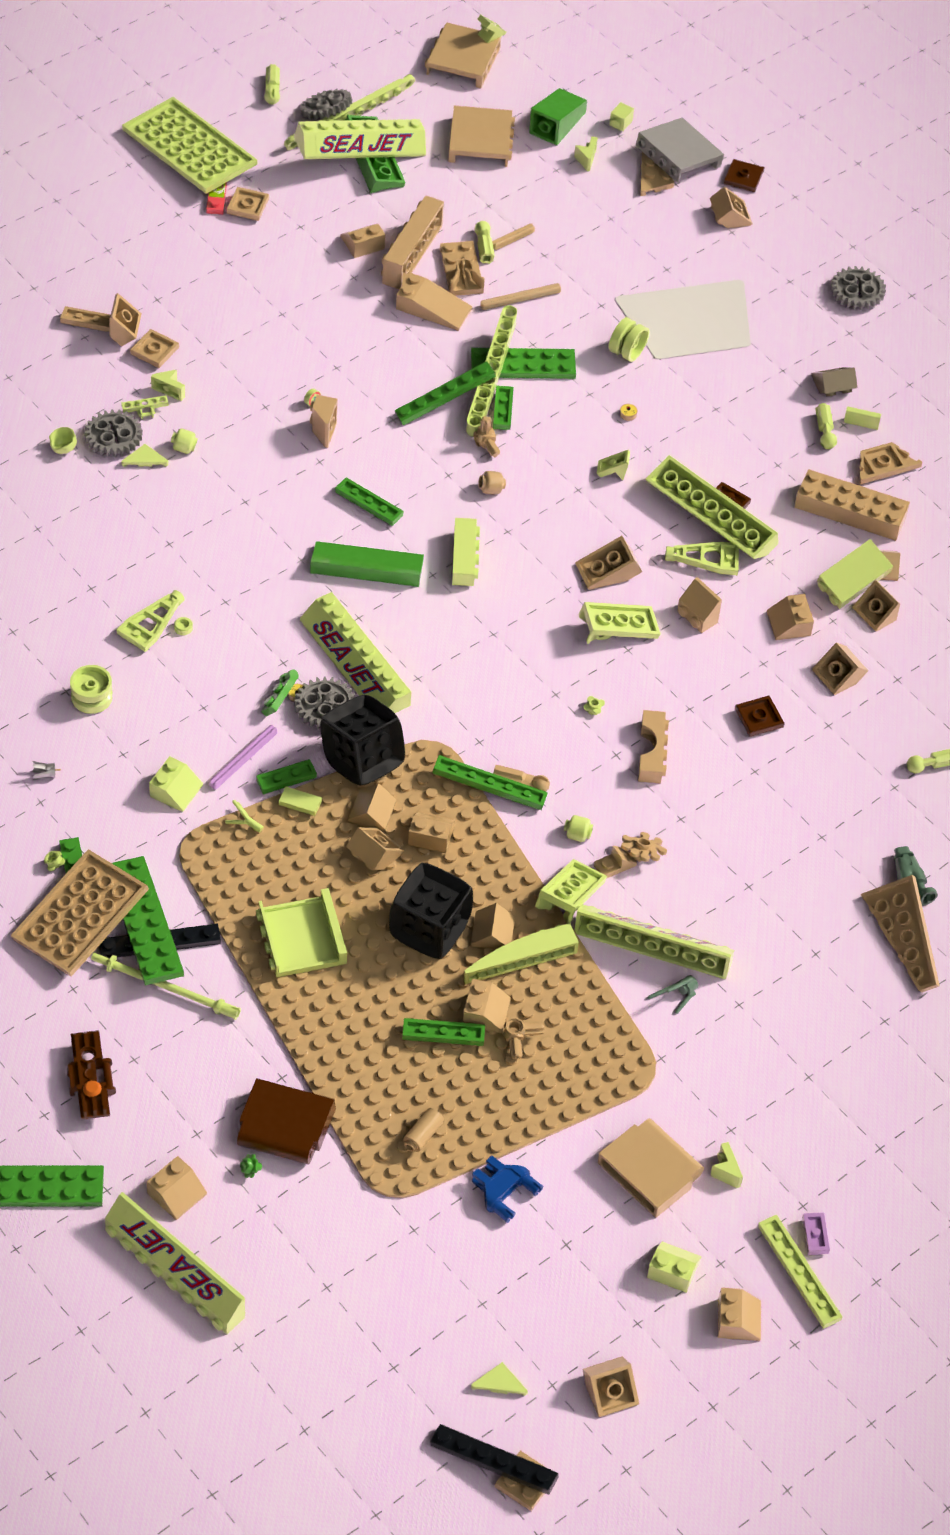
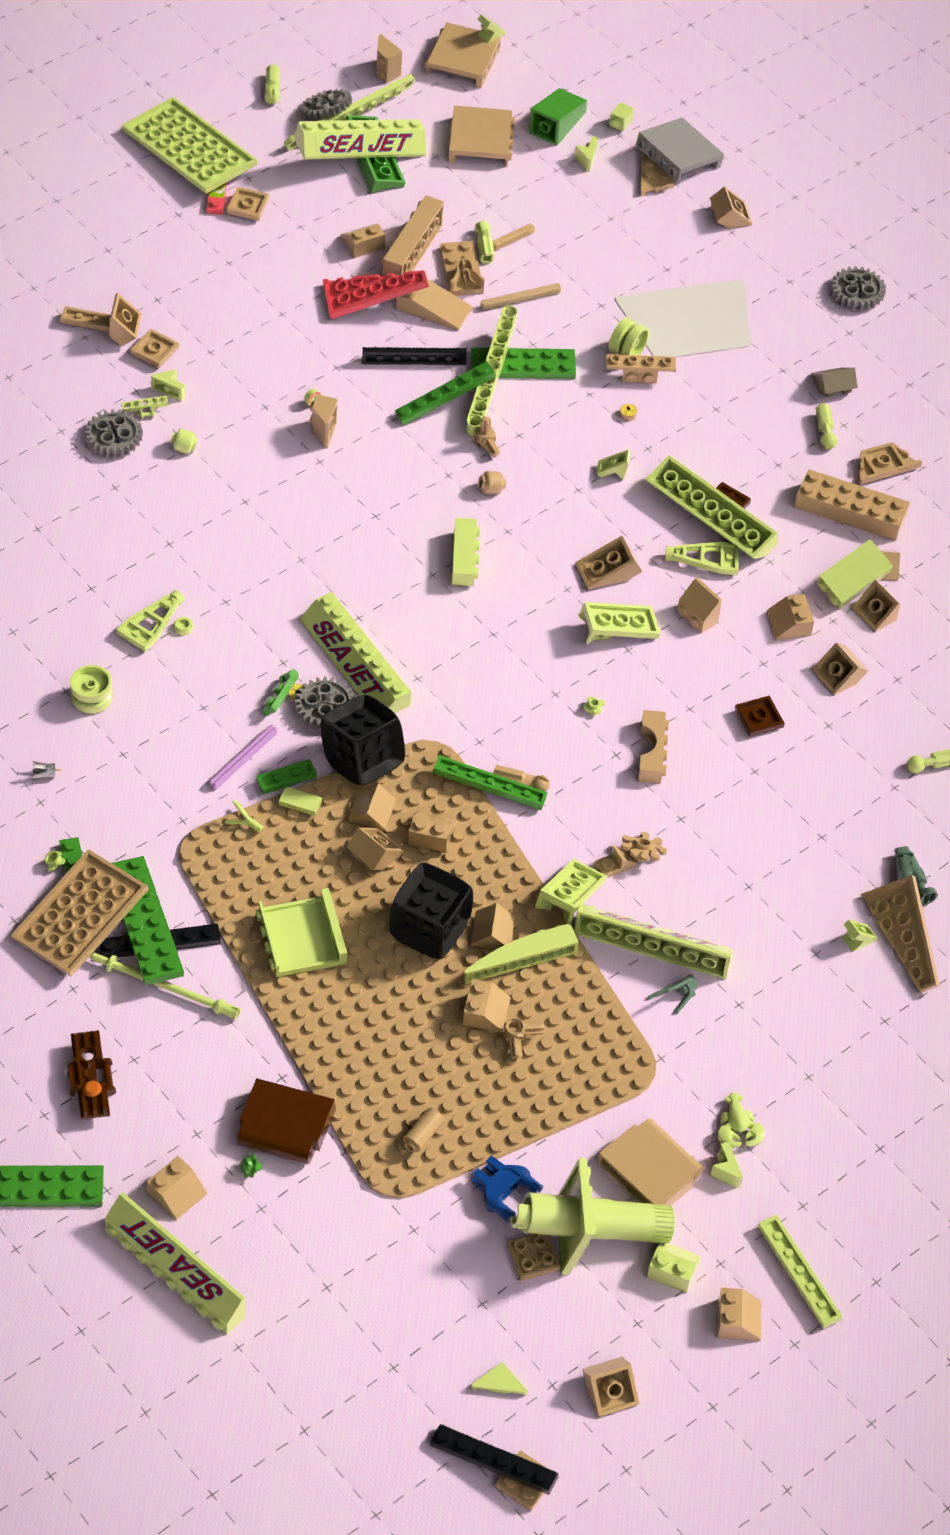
(63, 440): yellowish green hair -> none
(144, 457): yellowish green tile -> none
(175, 784): yellowish green slope -> none
(367, 563): bright green arch -> none
(368, 290): none -> coral wing
(369, 501): bright green plate -> none
(388, 60): none -> tan slope
(414, 356): none -> black plate
(443, 1032): bright green plate -> none
(503, 407): bright green plate -> none
(533, 1256): none -> tan tile
(578, 828): yellowish green head -> none
(580, 1218): none -> yellowish green piece
(639, 367): none -> tan bracket
(739, 1121): none -> yellowish green animal
(744, 175): reddish brown plate -> none
(816, 1233): lavender plate -> none
(858, 935): none -> yellowish green slope
(862, 418): yellowish green tile -> none

